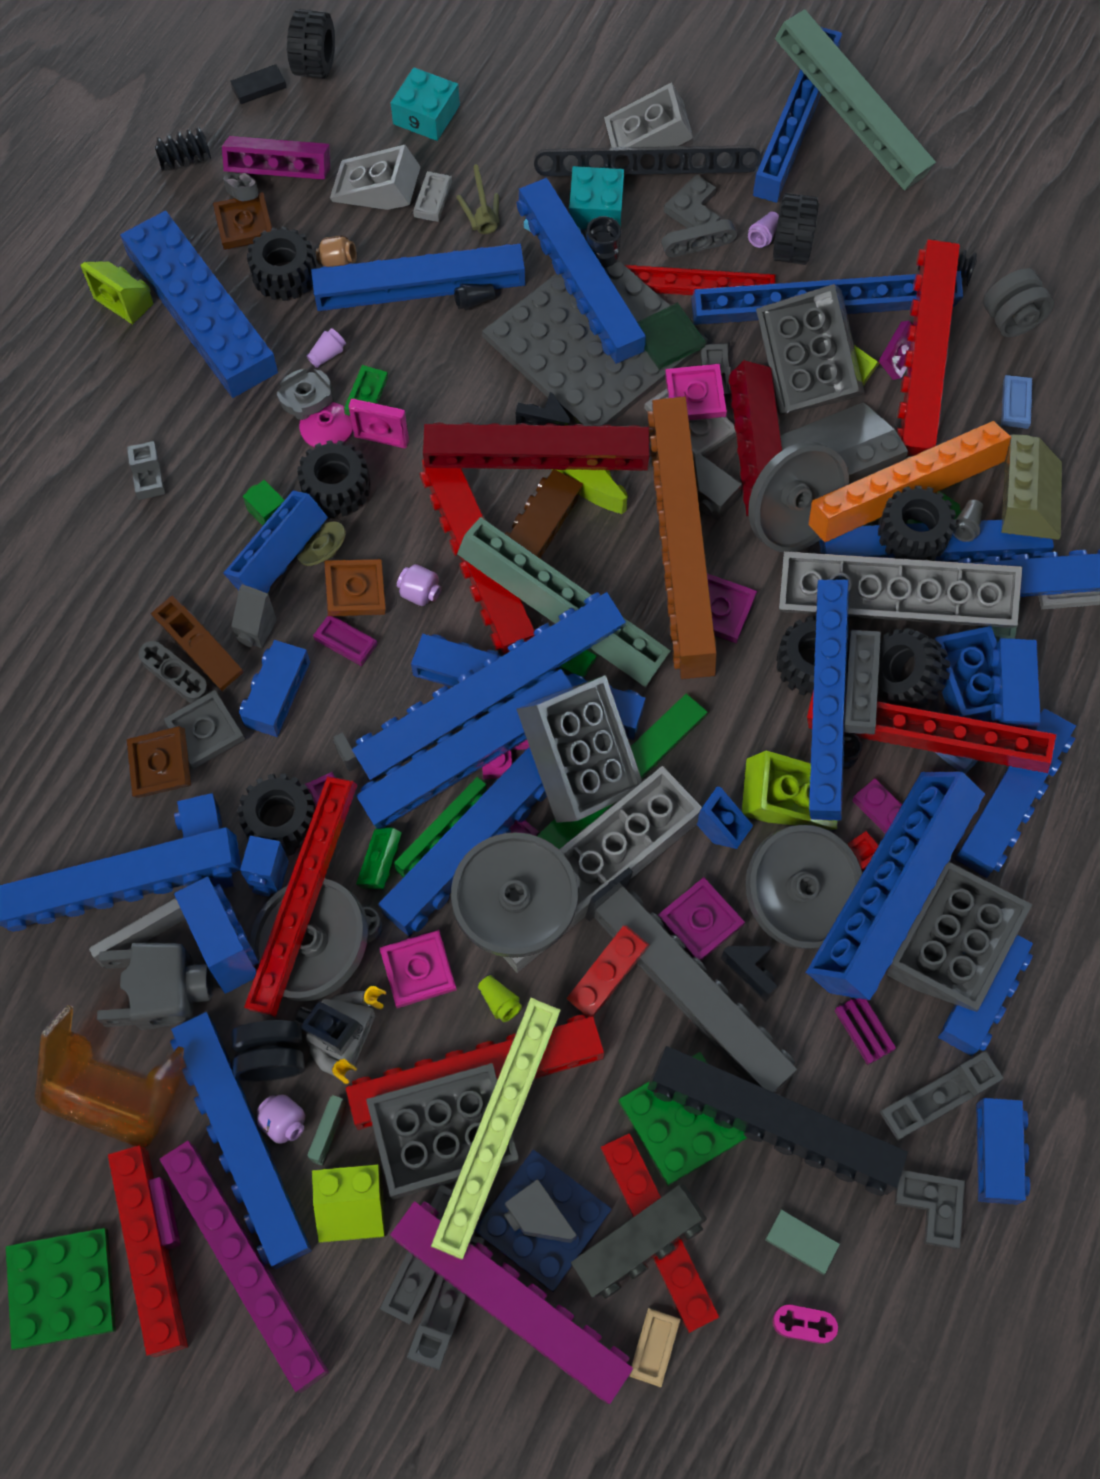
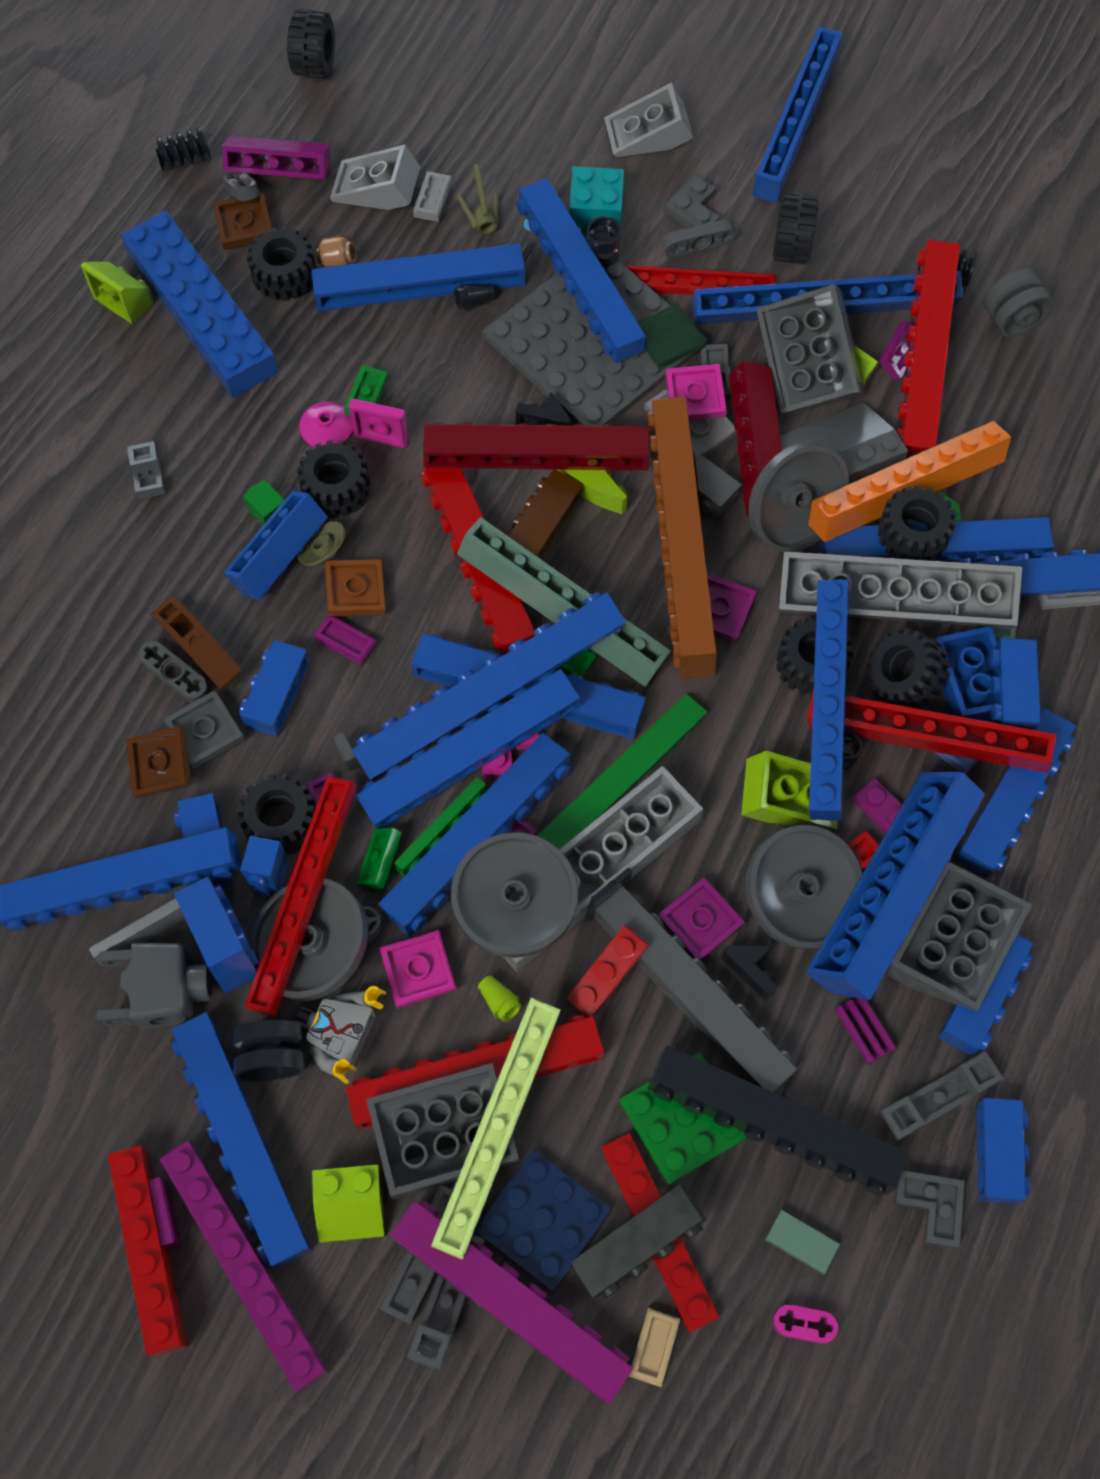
(60, 1289): green plate -> none
(98, 1094): clear orange windscreen -> none
(253, 617): dark grey slope -> none
(258, 84): black tile -> none
(280, 1118): lavender head -> none
(304, 405): dark grey plate -> none
(326, 348): lavender cone -> none
(326, 1130): sand green tile -> none
(331, 1027): black slope -> none
(418, 585): lavender head -> none
(425, 103): teal brick -> none
(538, 1215): dark grey slope -> none
(580, 749): dark grey slope -> none
(659, 165): black beam -> none
(723, 820): blue slope -> none
(763, 230): lavender cone -> none
(854, 99): sand green brick -> none
(862, 682): dark grey plate -> none
(969, 521): dark grey cone -> none
(1016, 402): medium blue tile -> none
(1031, 489): olive slope -> none

